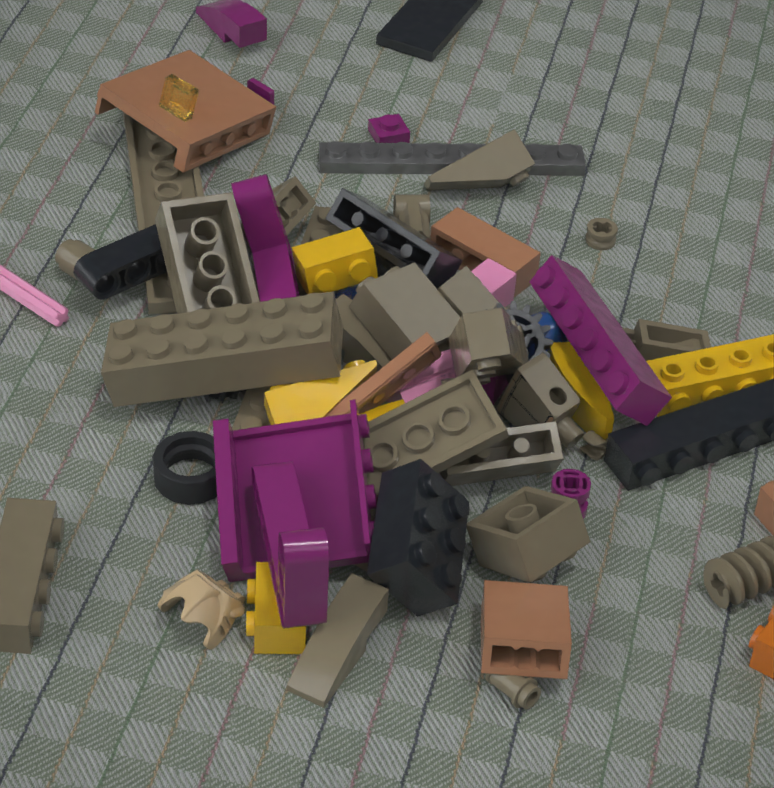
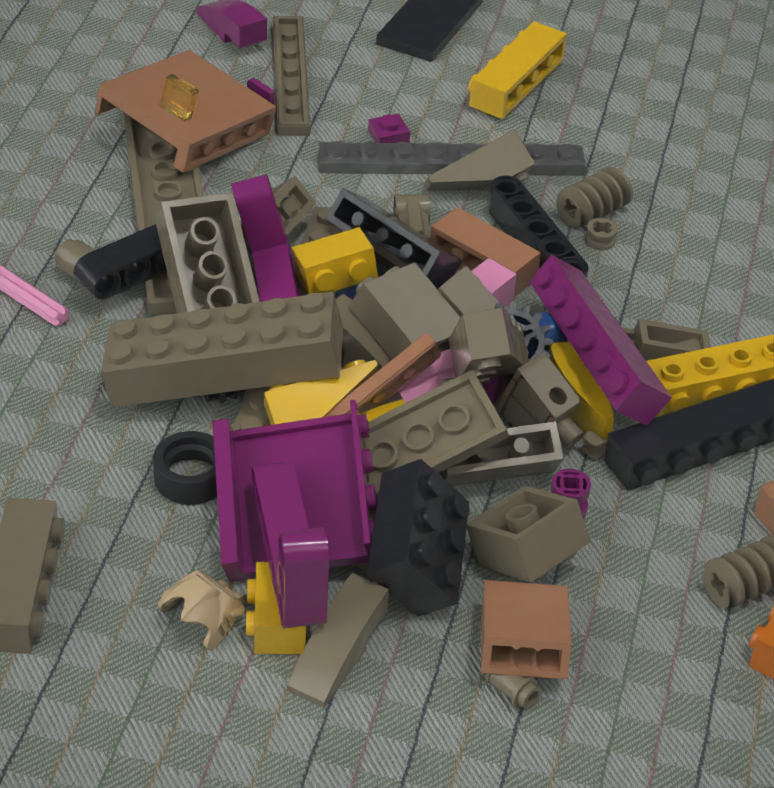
(291, 76): none -> dark tan tile
(517, 69): none -> yellow brick
(527, 221): none -> black beam
(594, 197): none -> dark tan piece

